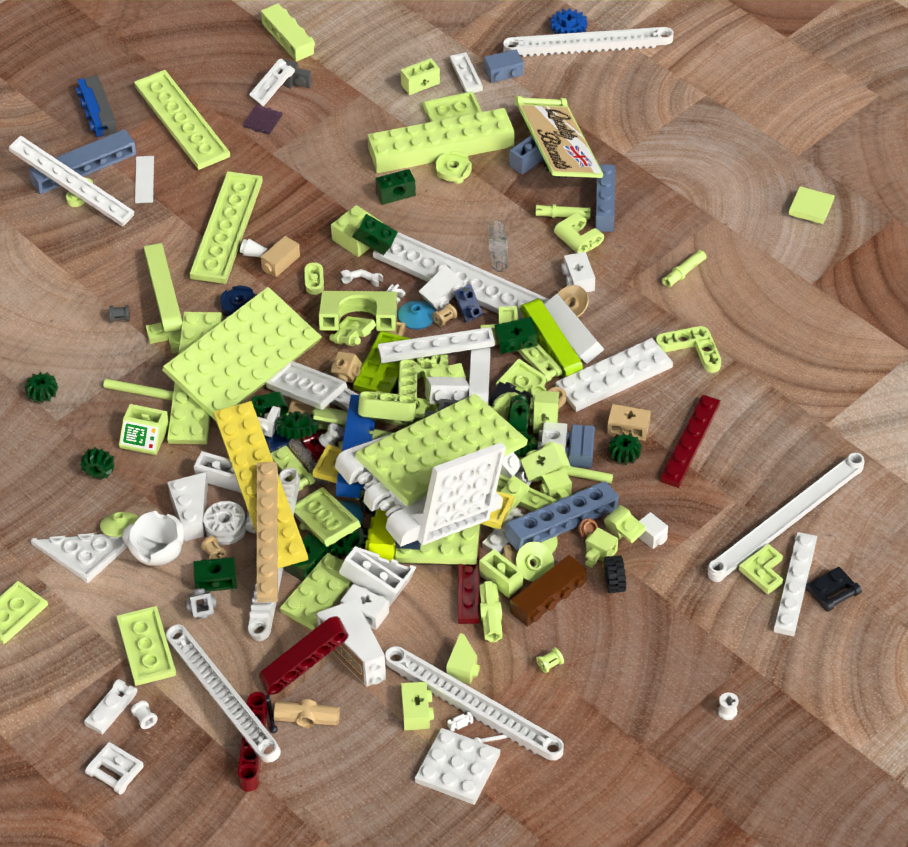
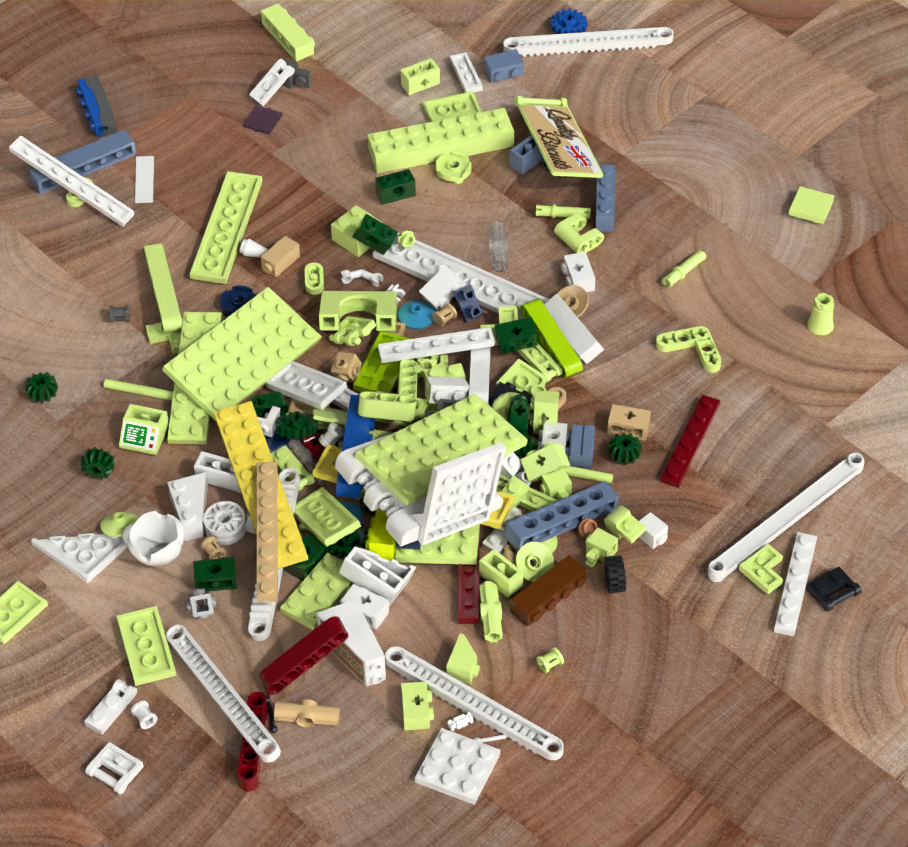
(182, 119): yellowish green plate -> none
(406, 238): none -> yellowish green plate
(614, 374): white plate -> none
(728, 705): white bush -> none
(822, 315): none -> yellowish green plant

